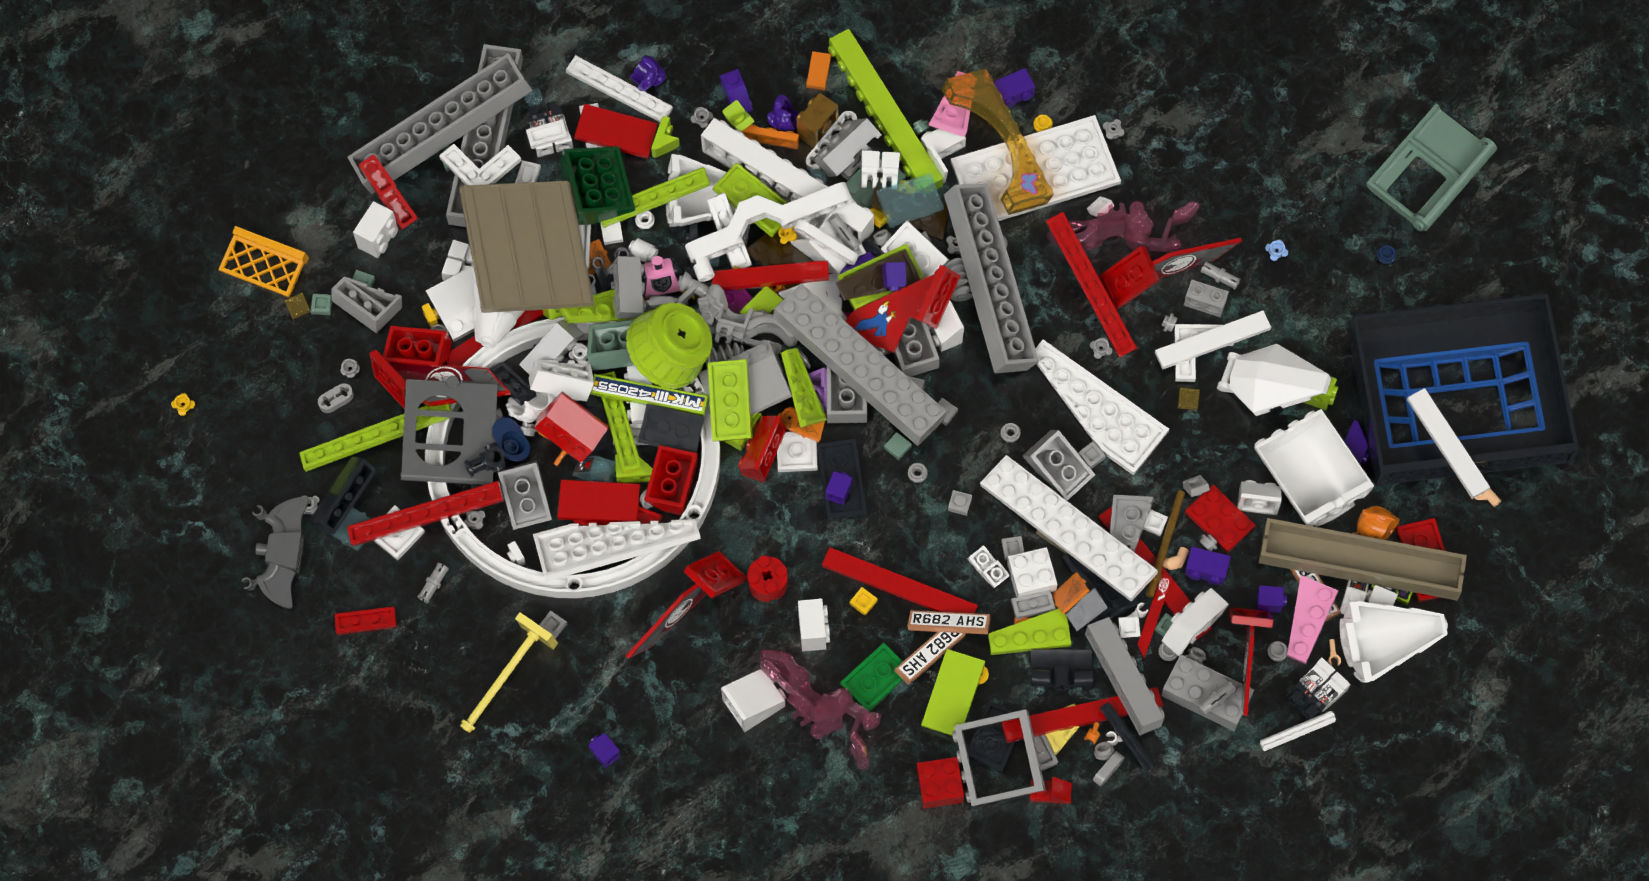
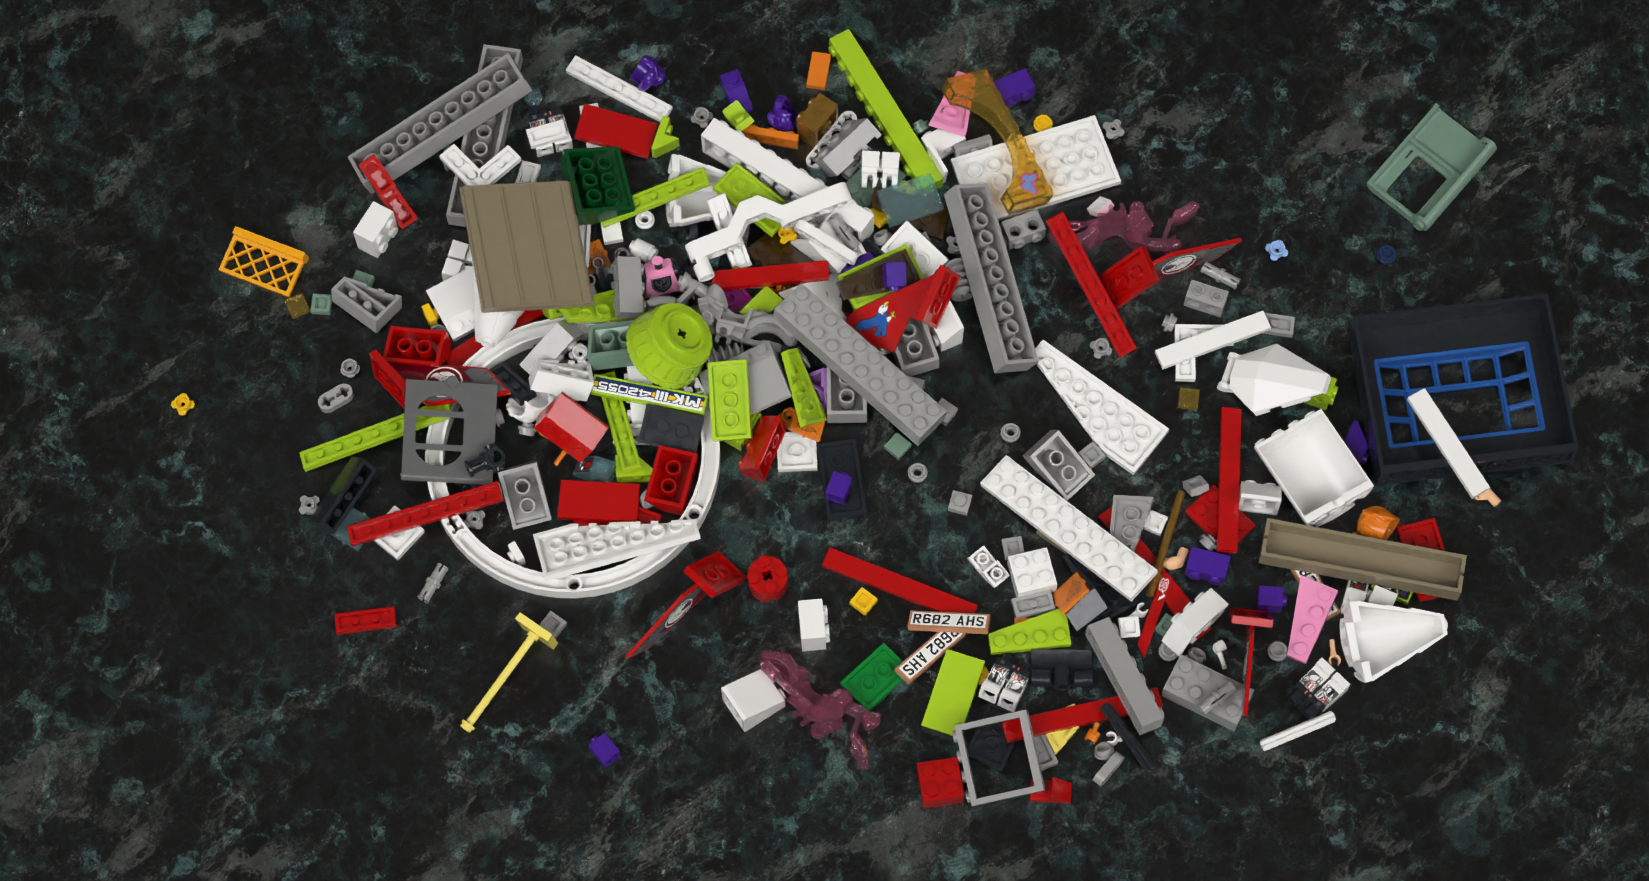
(282, 551): dark grey torso -> none
(510, 439): dark blue piece -> none
(972, 145): none -> light grey plate
(1006, 675): none -> hips
(1020, 225): none -> light grey brick
(1218, 648): none -> white hand
(1229, 480): none -> red tile
(1280, 325): none -> light grey plate

